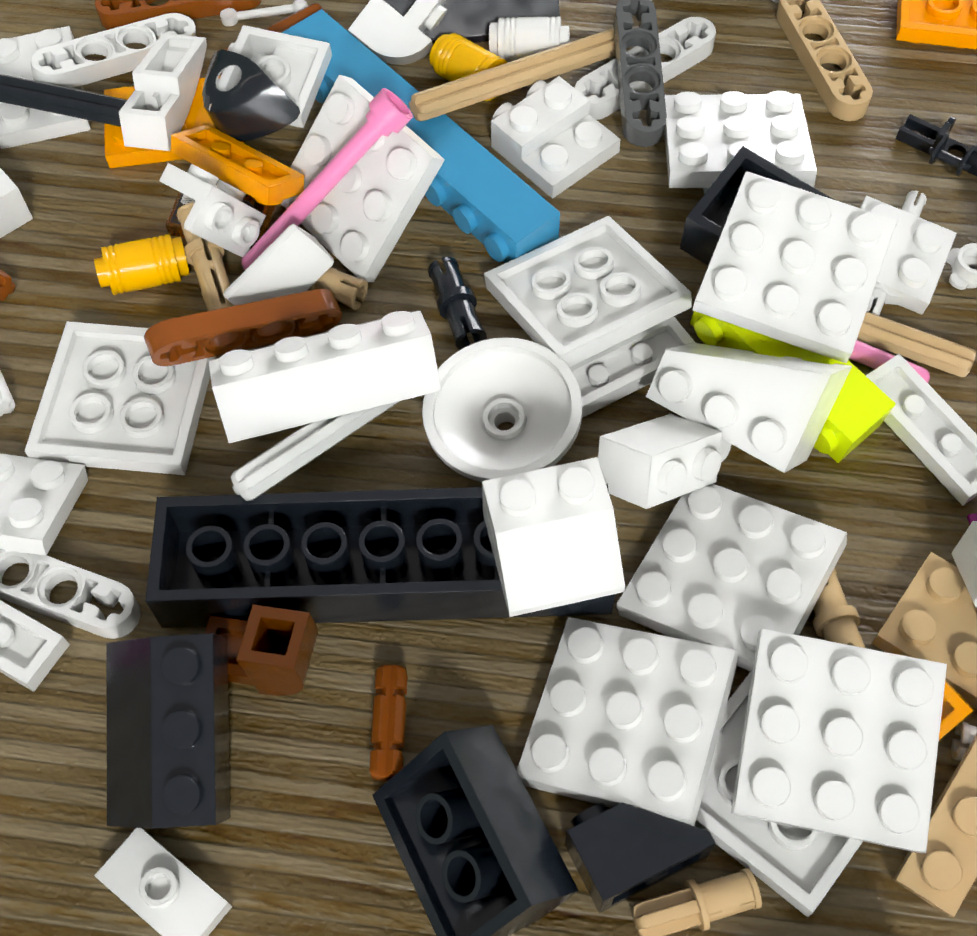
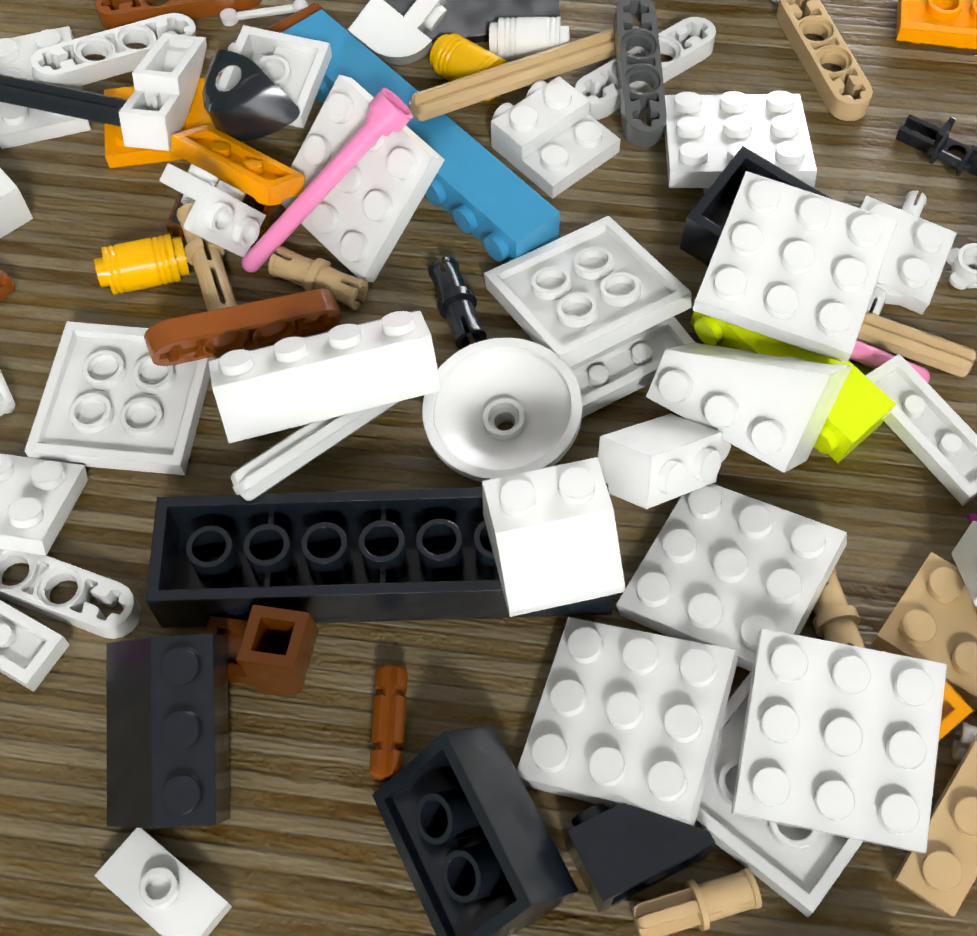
(282, 269): white slope -> none

